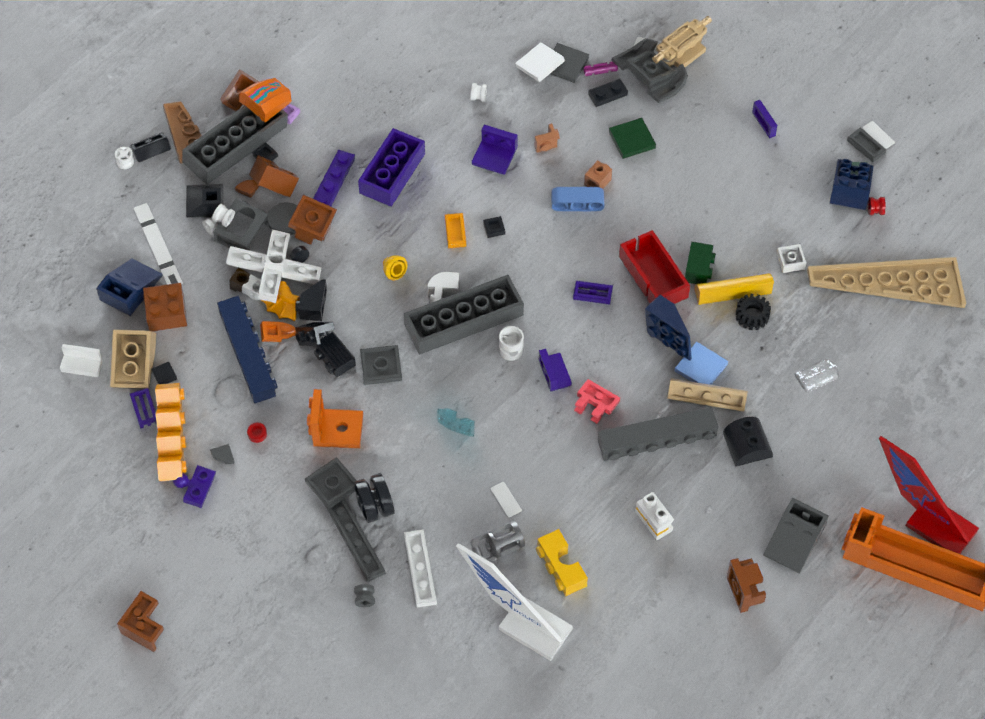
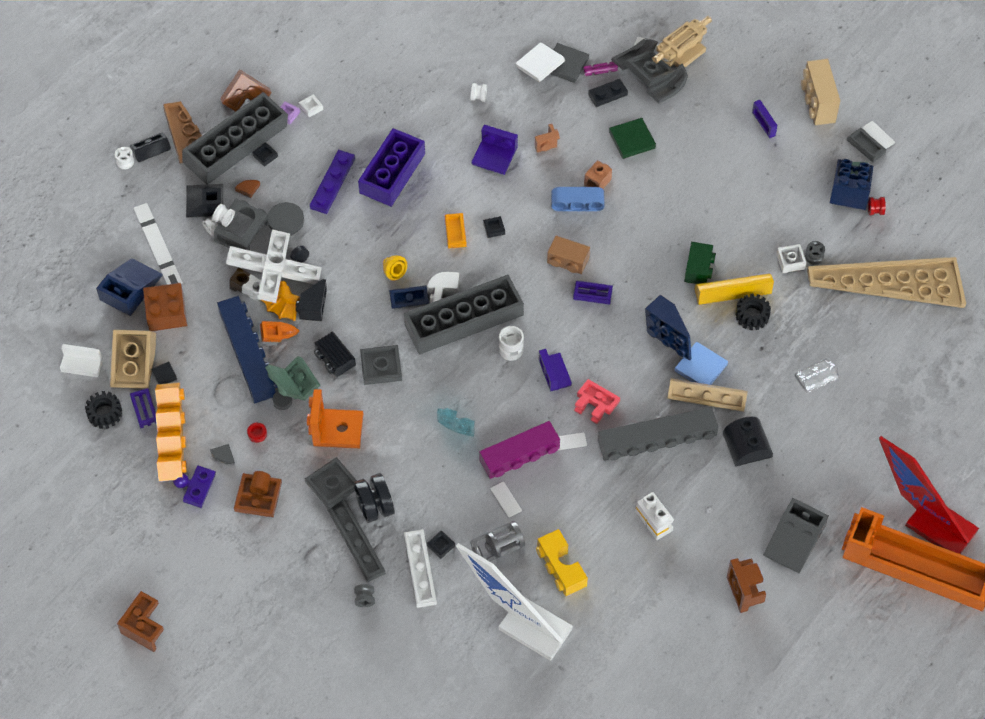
(105, 419): none -> black tyre
(258, 494): none -> dark orange plate
(266, 98): orange slope -> none
(272, 177): dark orange panel -> none
(281, 402): none -> dark grey tile
(294, 380): none -> sand green bracket
(309, 333): black bracket -> none
(311, 106): none -> white tile
(311, 220): dark orange panel -> none
(409, 297): none -> dark blue slope
(441, 544): none -> black tile
(519, 450): none -> magenta brick
(568, 255): none -> medium nougat brick
(572, 441): none -> white sticker
(654, 268): red piece -> none
(815, 247): none -> dark grey wheel
(820, 92): none -> tan brick

